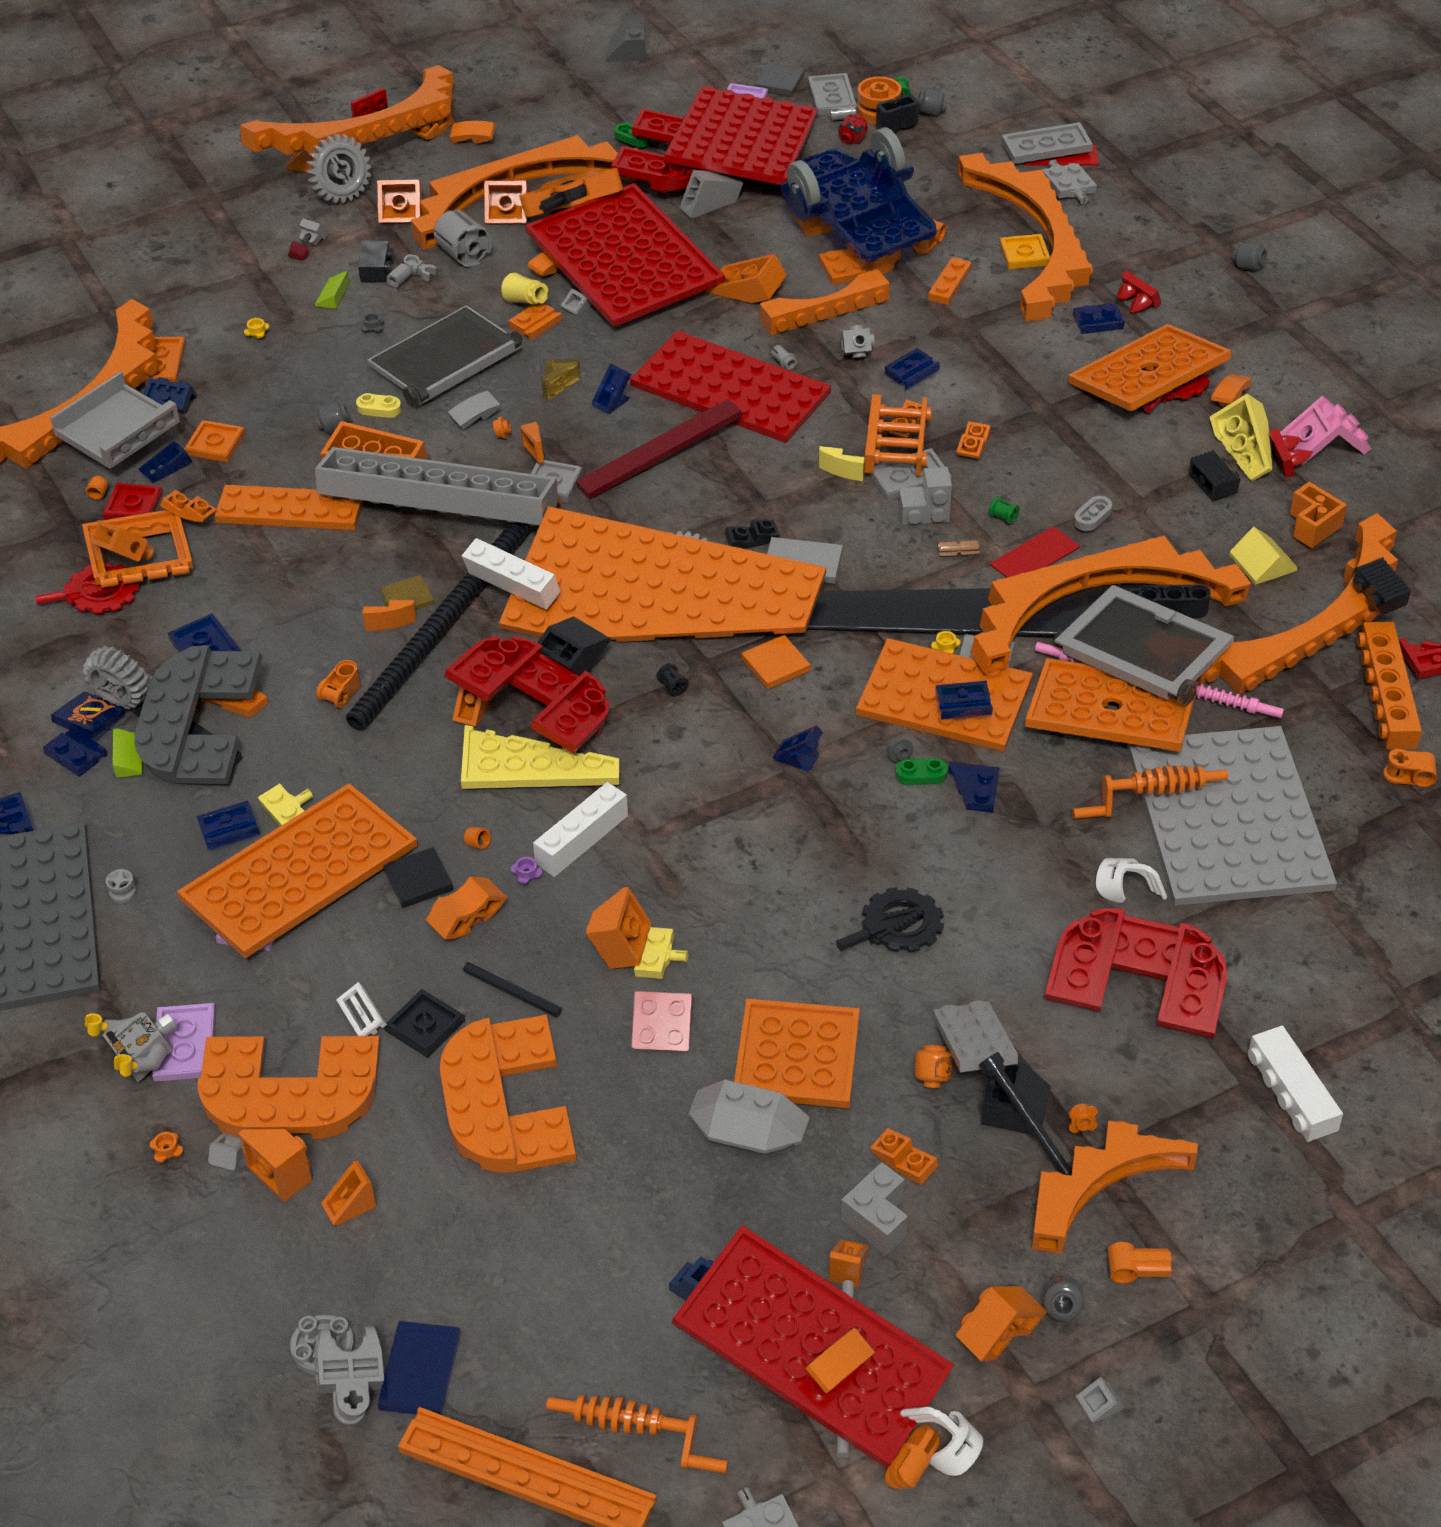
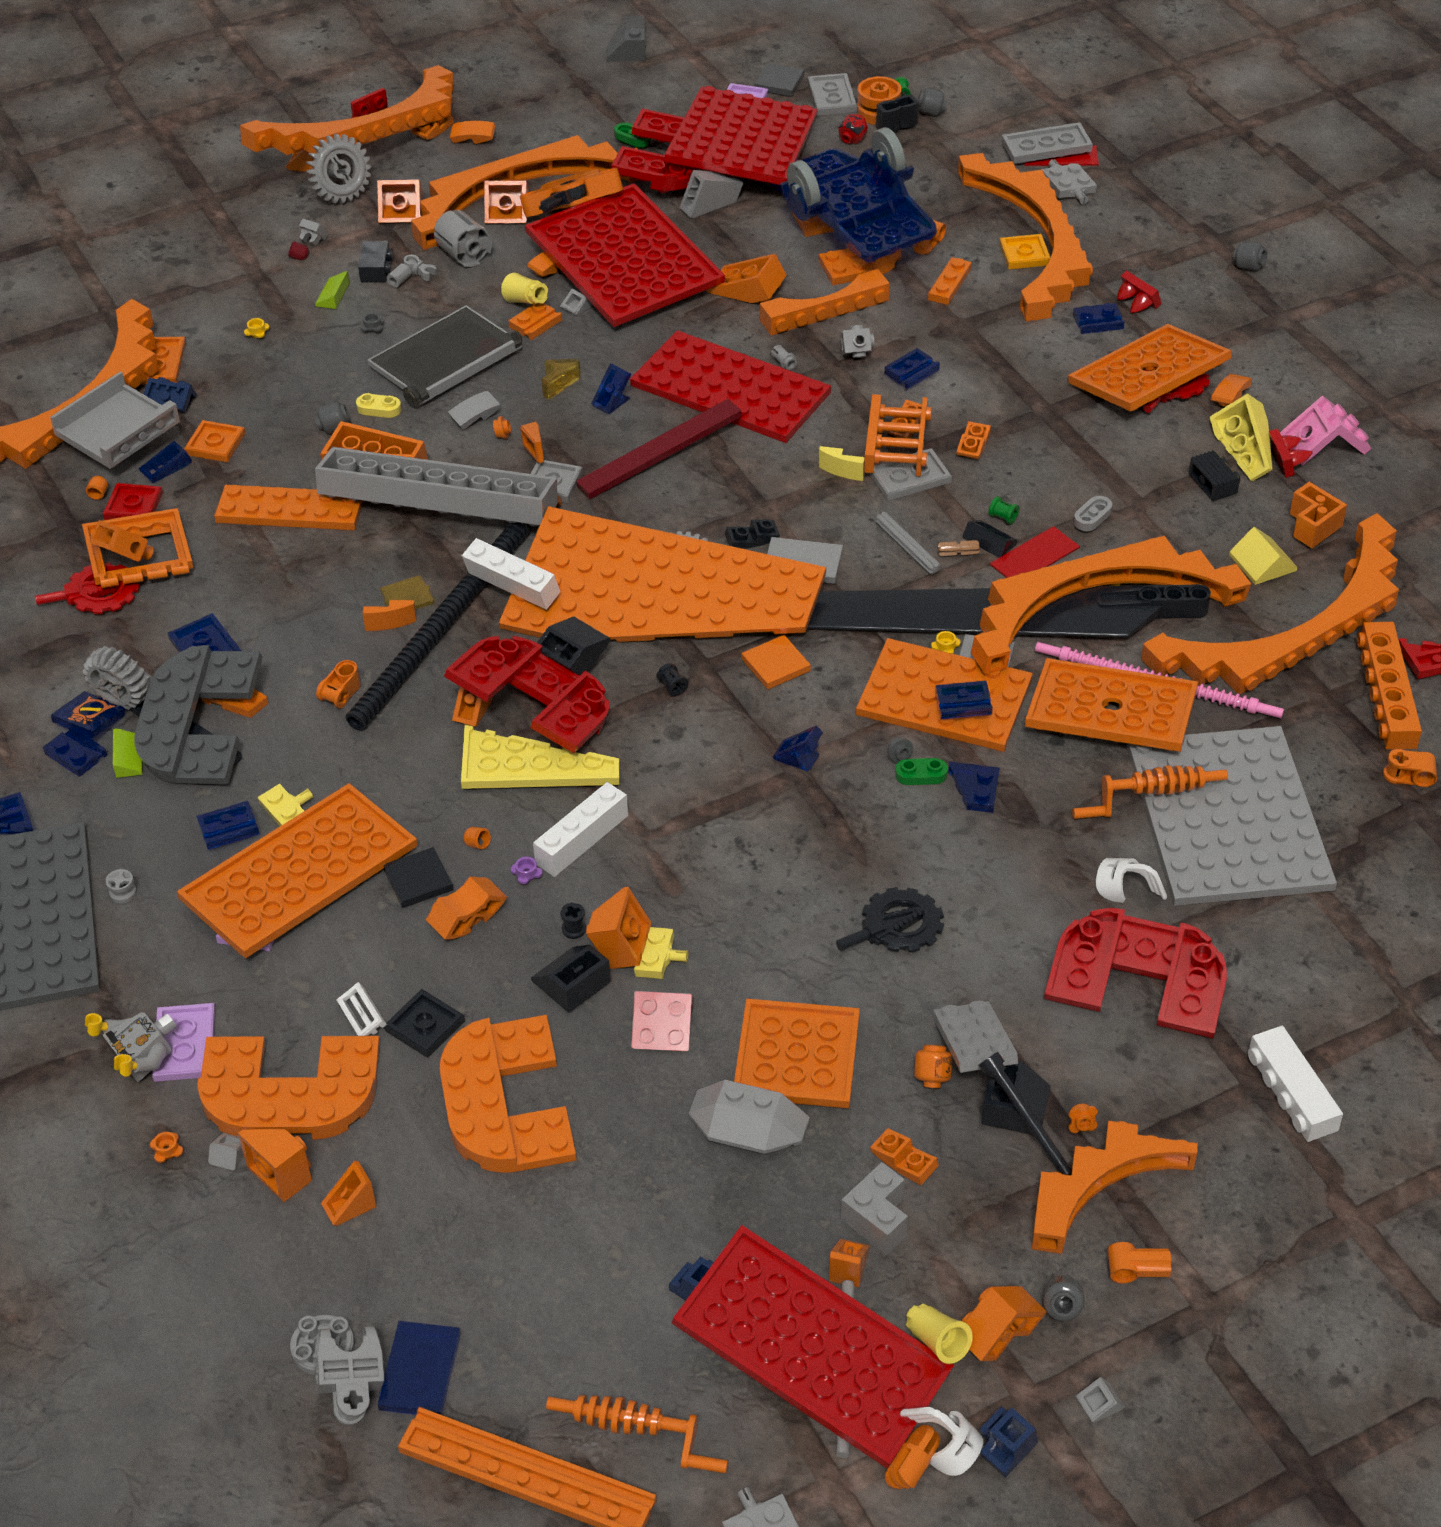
(194, 510): orange slope -> none
(512, 989): black bar -> none
(573, 924): none -> black bush
(574, 976): none -> black slope
(840, 1360): orange slope -> none
(842, 112): light grey pin -> none
(900, 535): none -> light grey axle
(928, 502): light grey brick -> none
(942, 1334): none -> light yellow plant
(989, 538): none -> black slope
(1008, 1438): none -> dark blue brick
(1144, 644): door -> none
(1381, 586): black brick -> none

